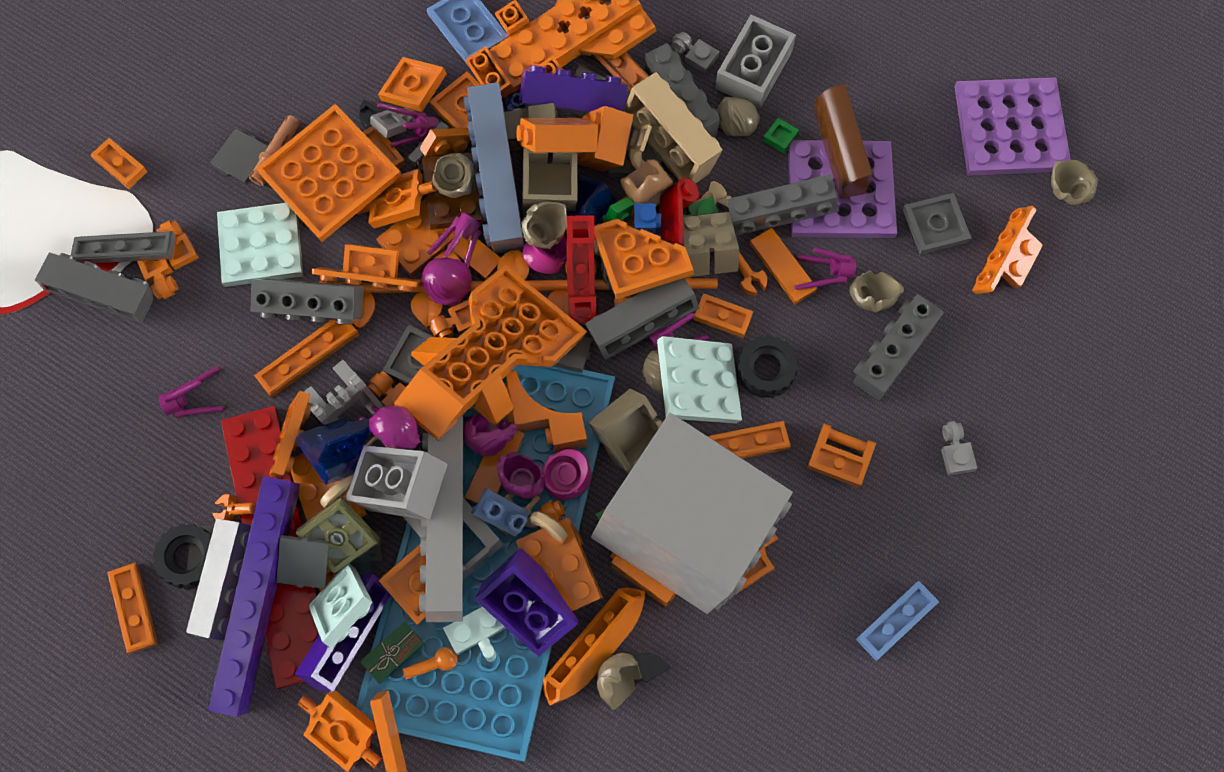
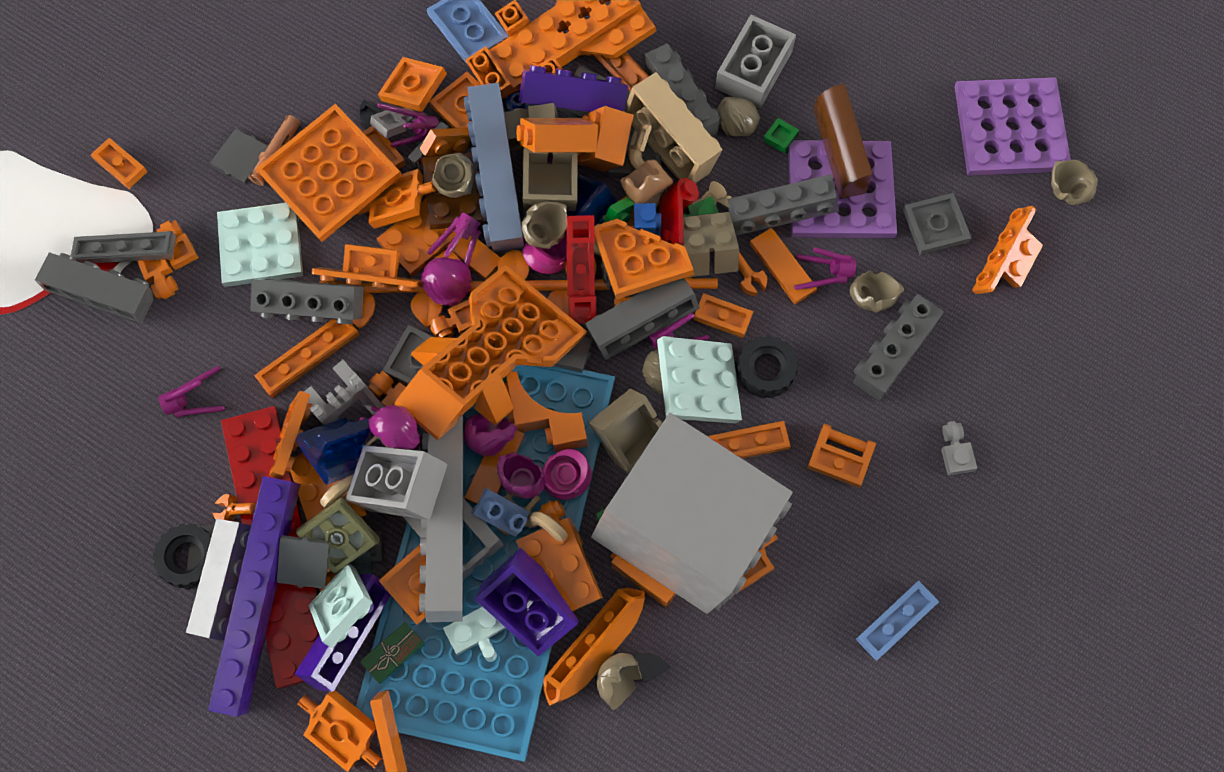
(132, 608): orange tile -> none
(444, 659): orange bar -> none
(699, 56): light grey plate -> none

